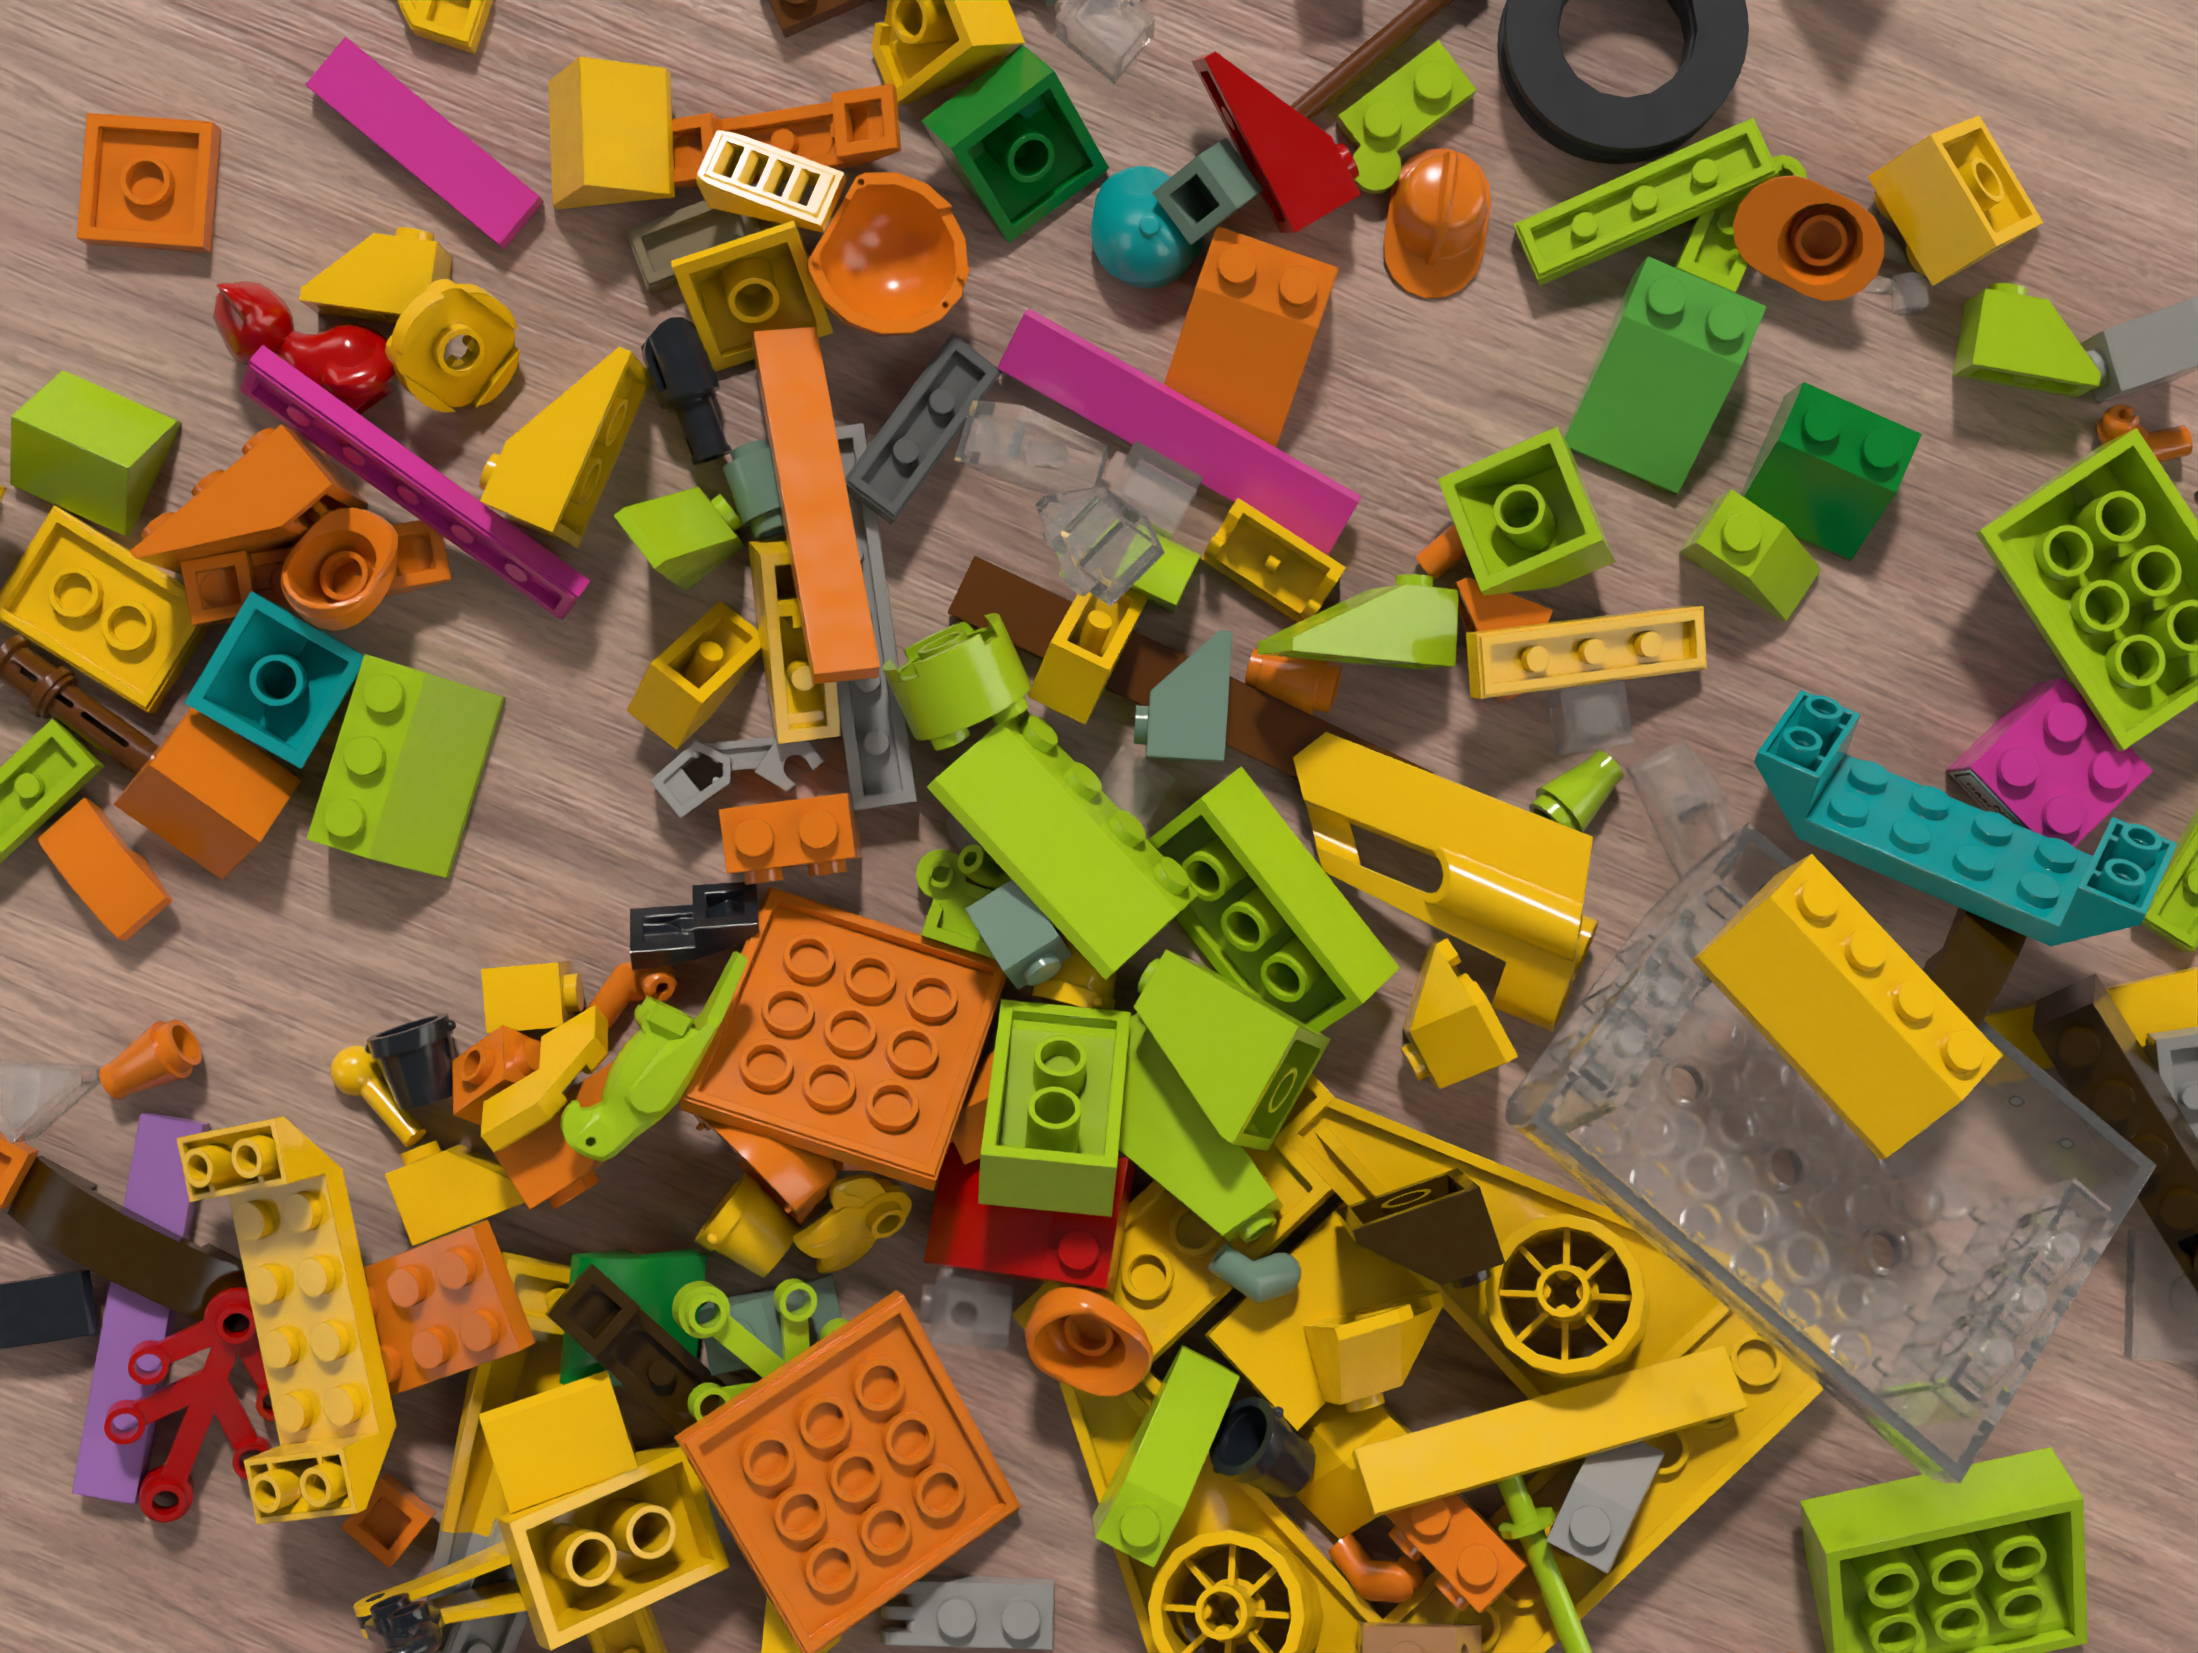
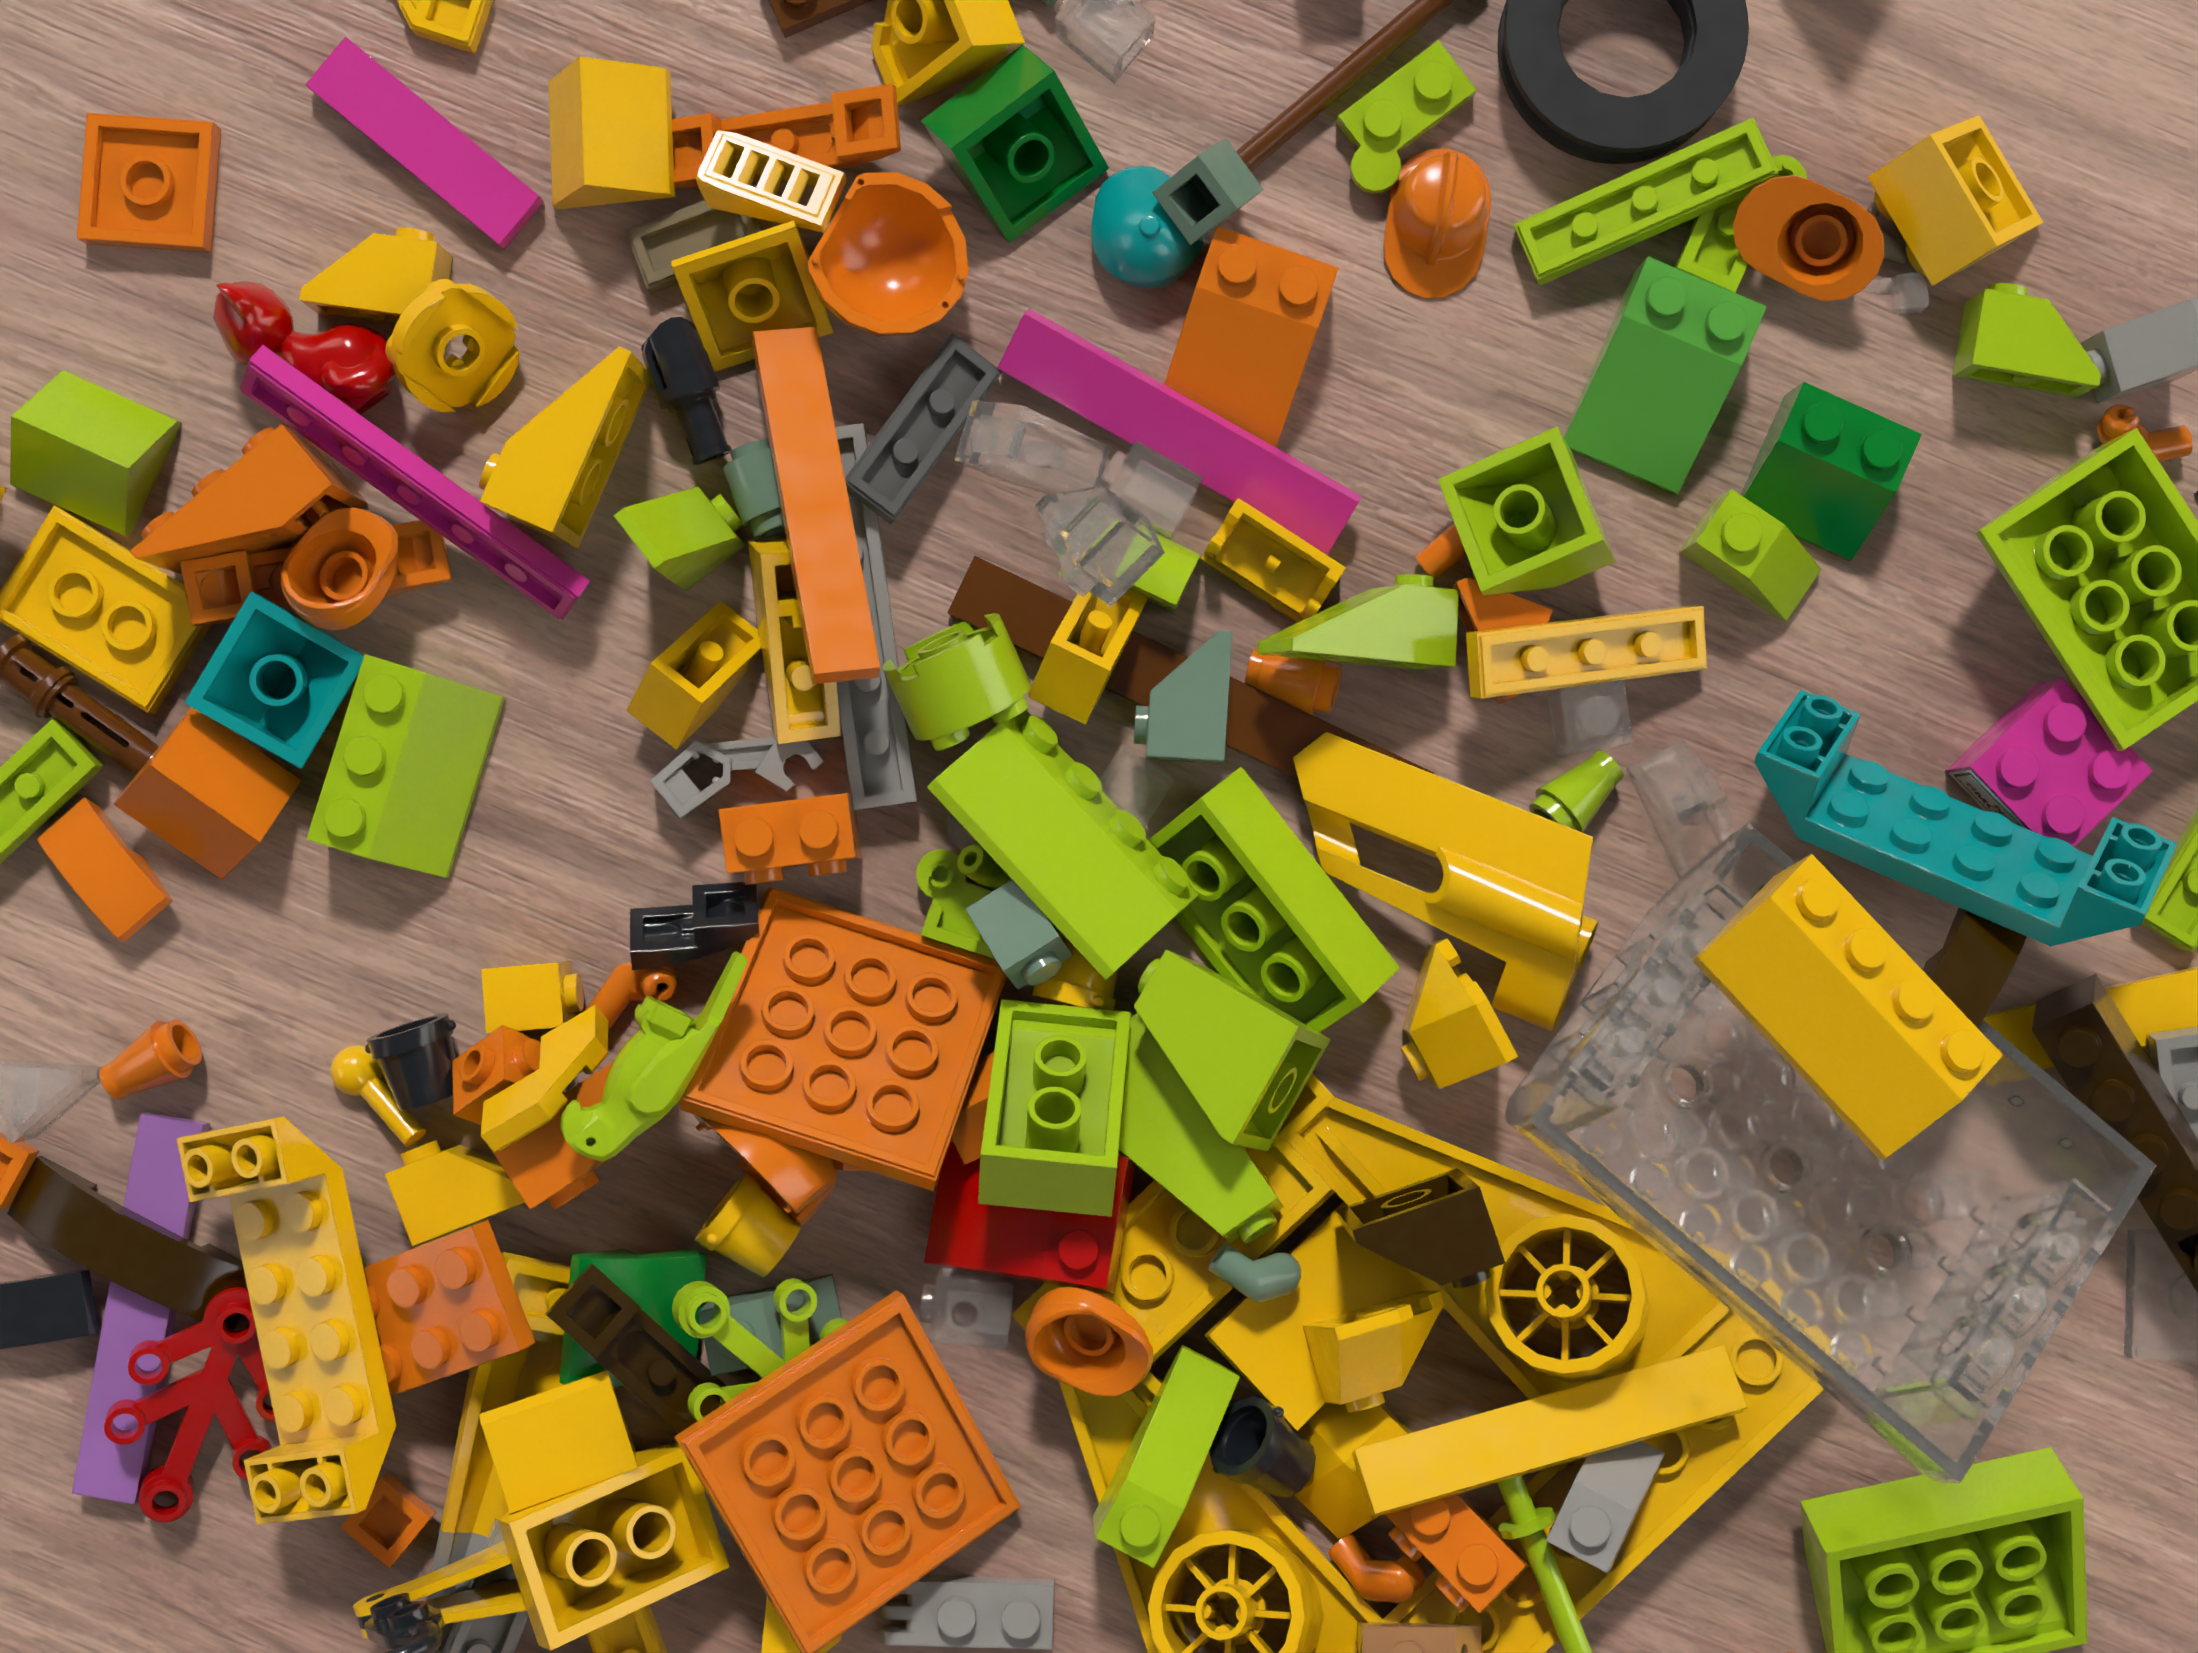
(860, 1215): yellow plate -> none
(1286, 152): red slope -> none

